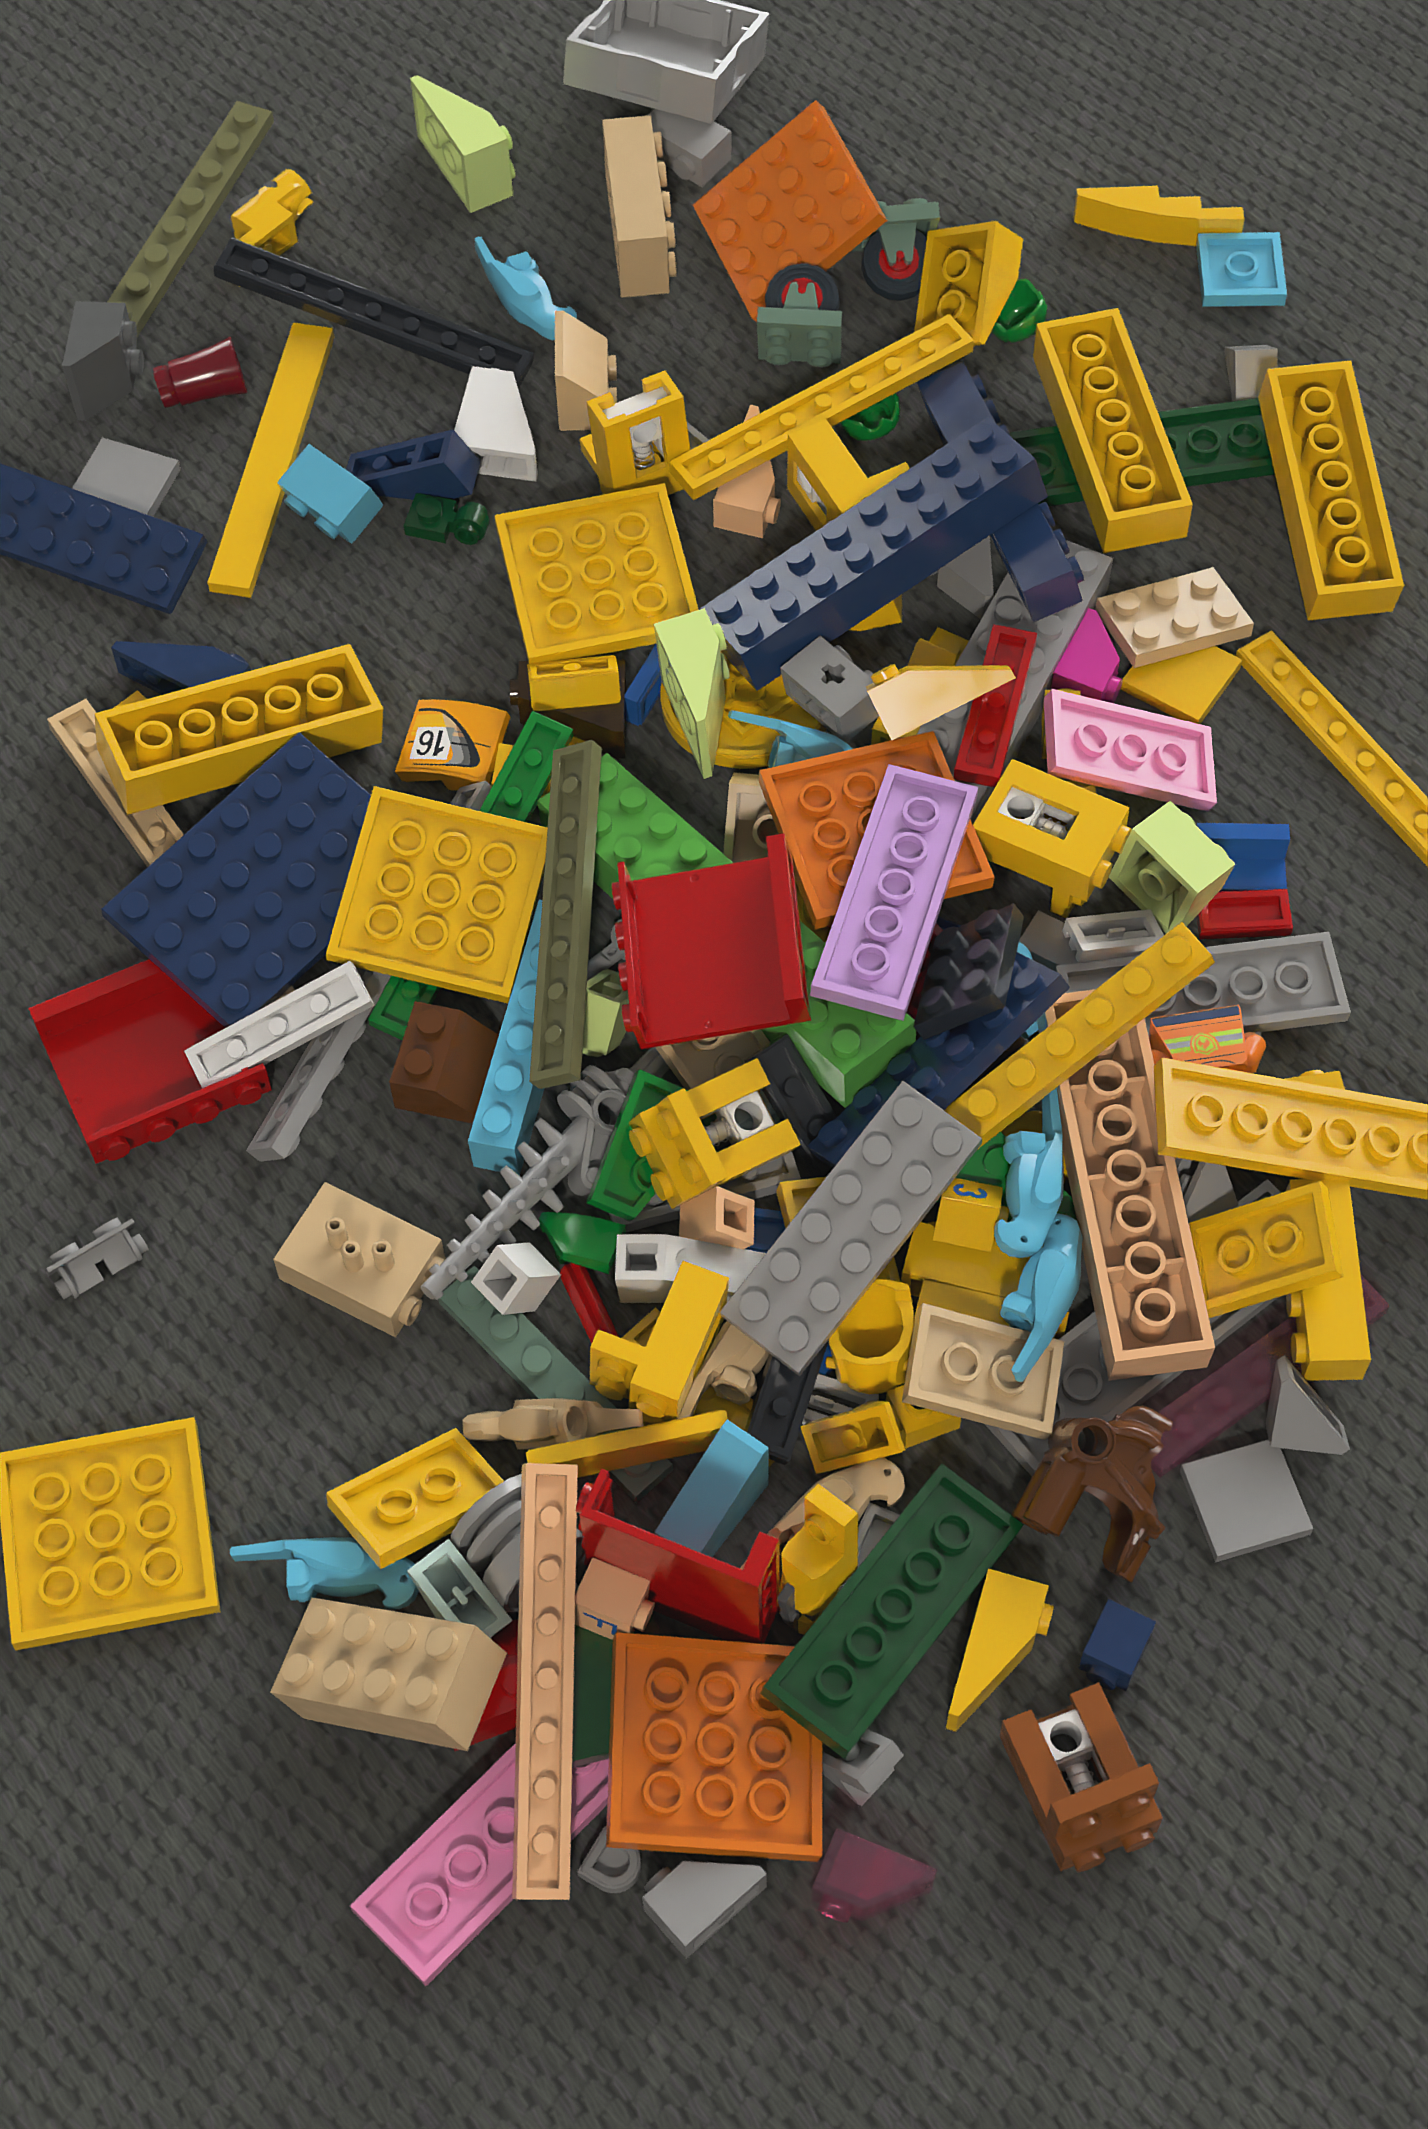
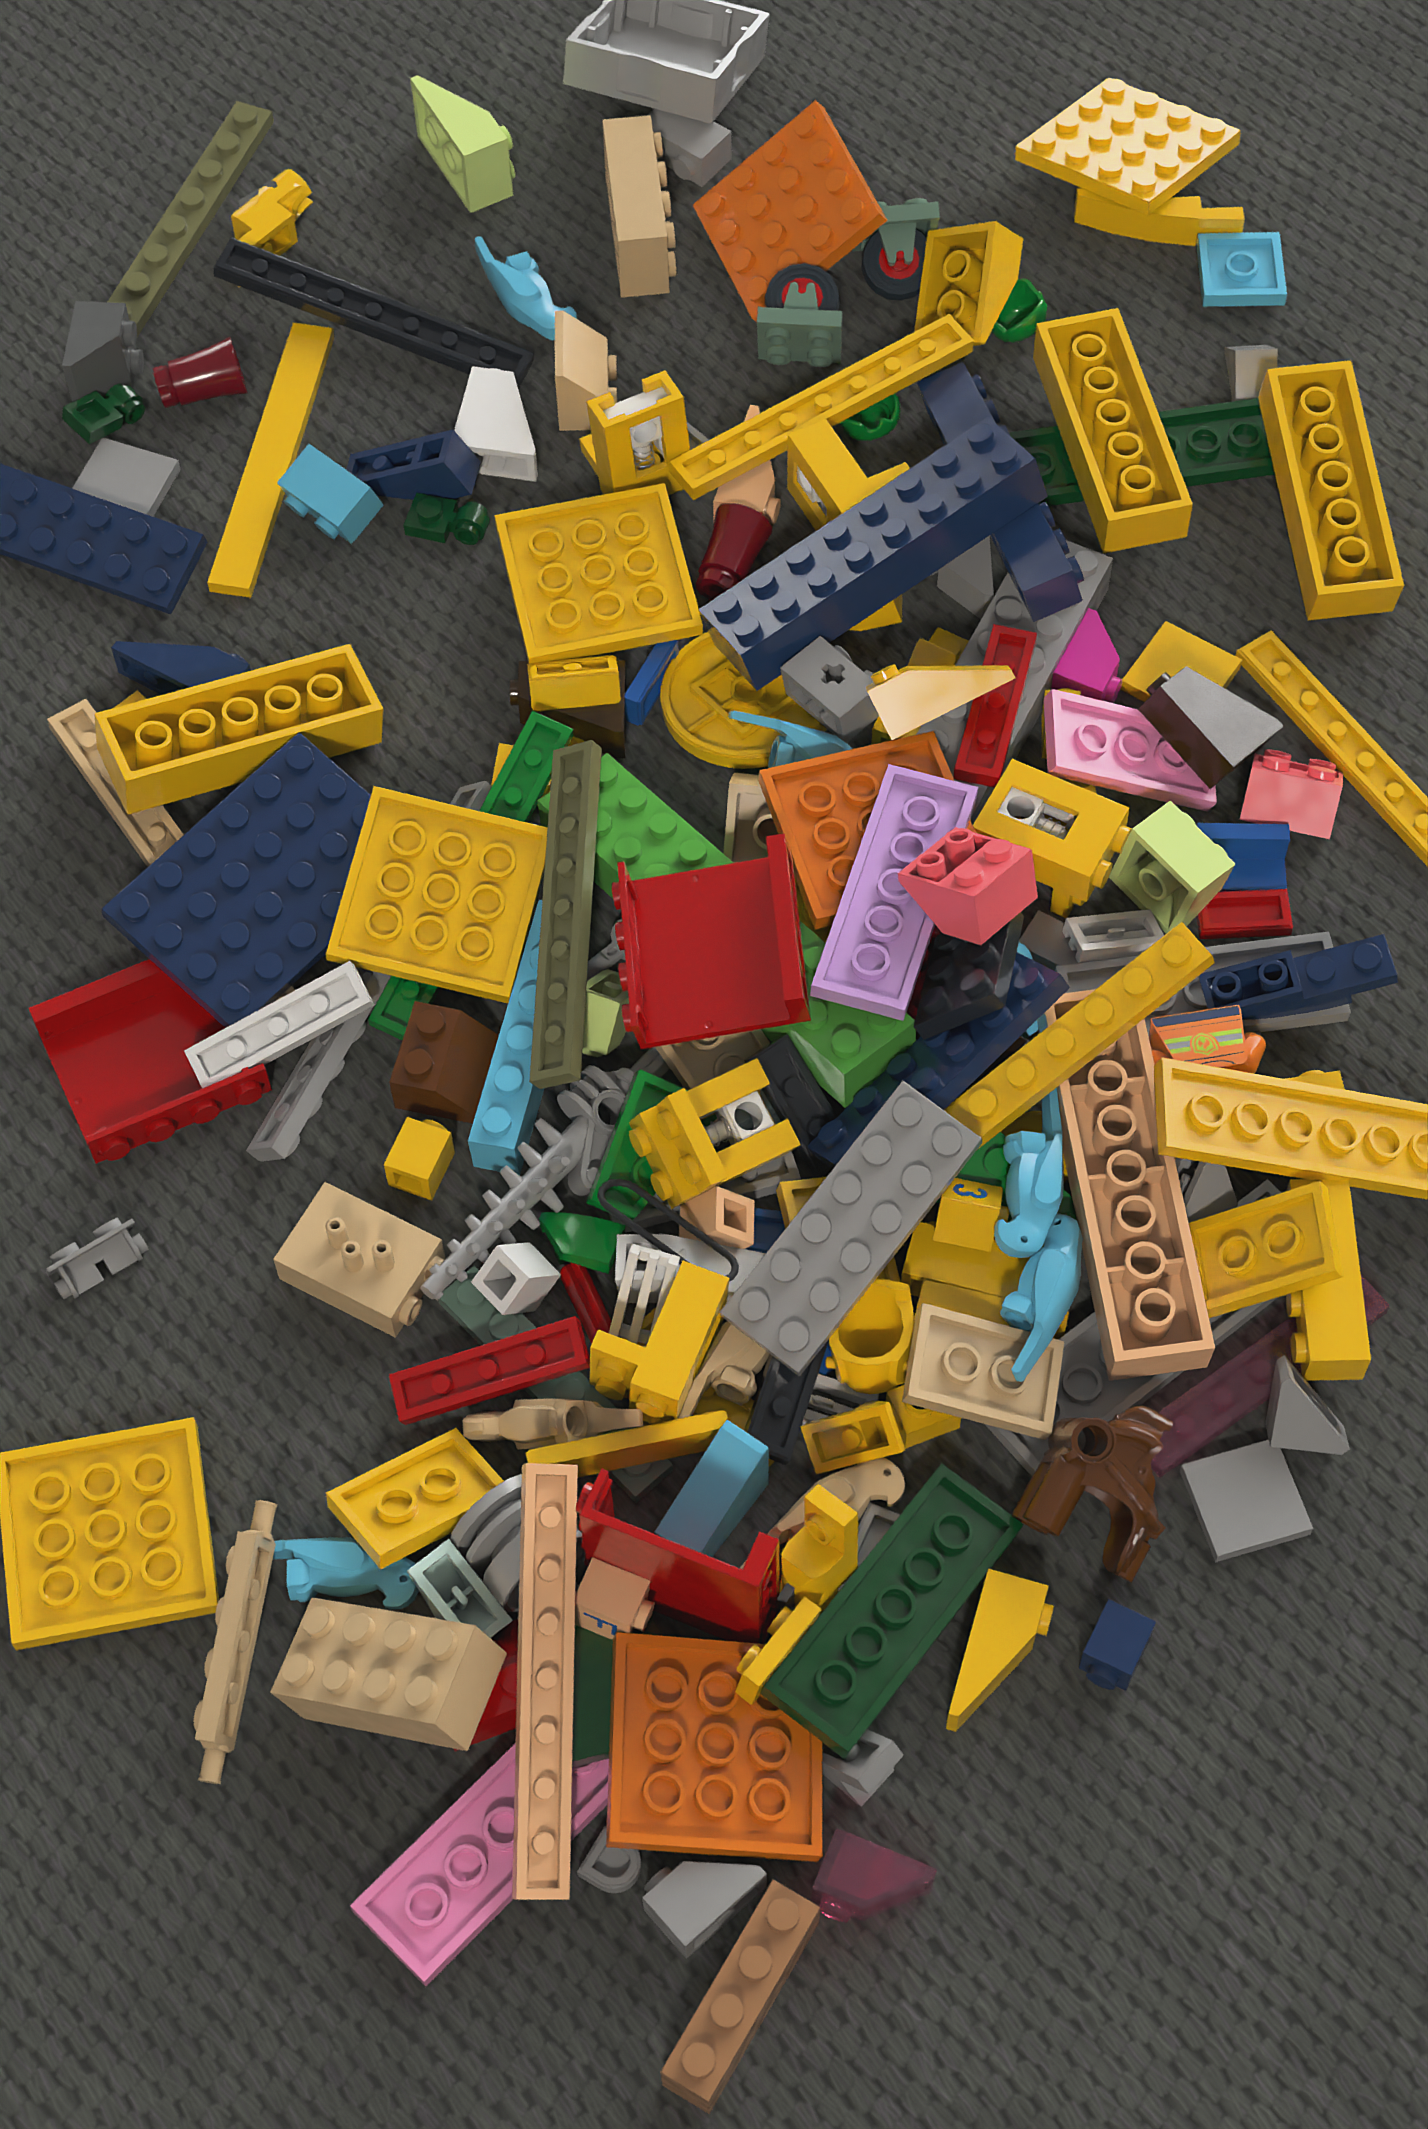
(98, 416): none -> dark green plate
(231, 1658): none -> tan plate
(419, 1157): none -> yellow brick
(452, 743): light orange slope -> none
(490, 1370): none -> red plate
(653, 1257): none -> white tile
(670, 1213): none -> black piece
(694, 680): yellowish green slope -> none
(732, 548): none -> dark red plant
(740, 1996): none -> medium nougat brick
(786, 1632): none -> yellow plate
(971, 883): none -> coral slope
(1098, 1815): dark orange brick -> none
(1128, 145): none -> yellow plate
(1174, 617): tan plate -> none
(1206, 723): none -> slope
(1292, 793): none -> coral slope
(1302, 984): none -> dark blue slope

